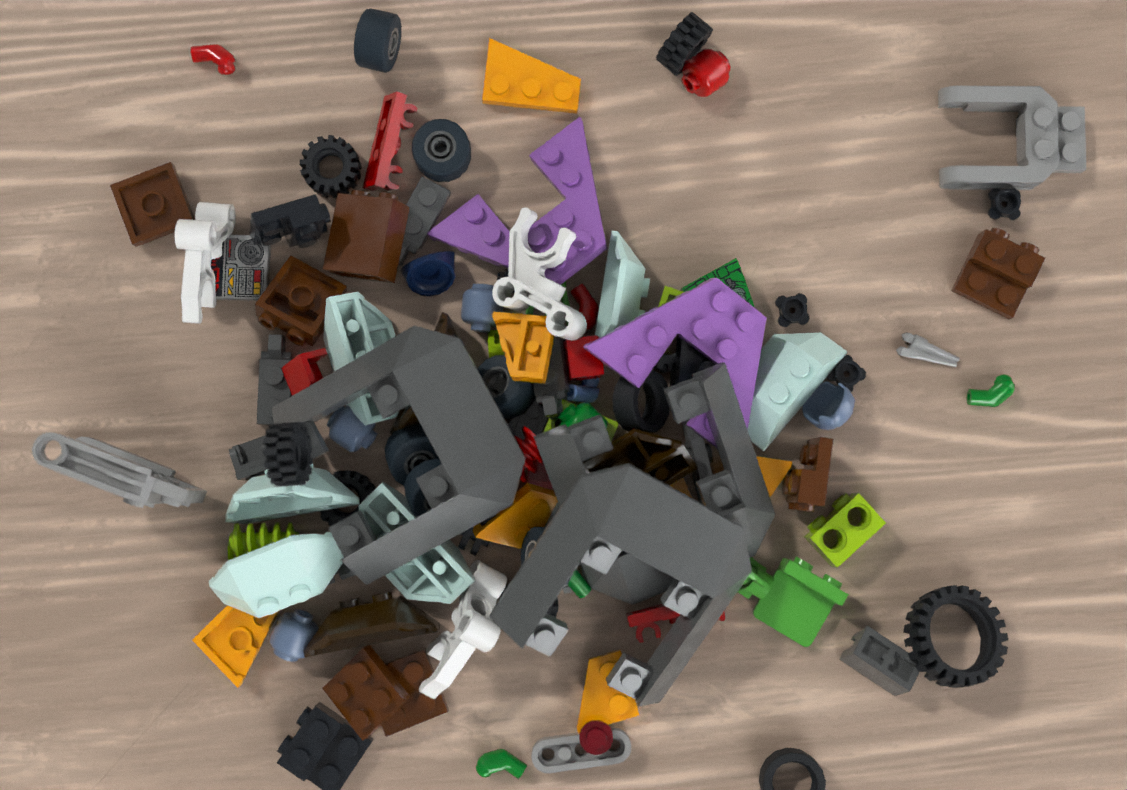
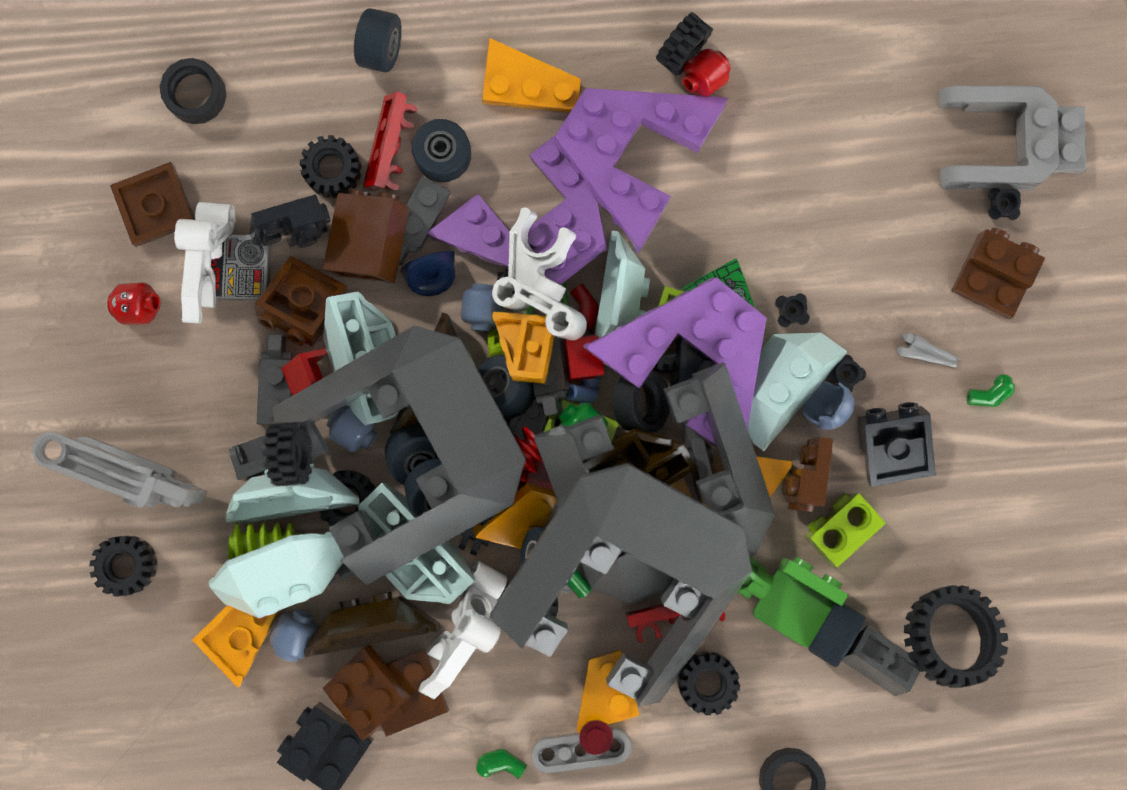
(103, 565): none -> black tyre
(133, 303): none -> red head
(179, 71): none -> black tyre
(216, 54): red arm -> none
(602, 129): none -> medium lavender wing
(726, 693): none -> black tyre
(837, 634): none -> black wheel
(897, 444): none -> black plate

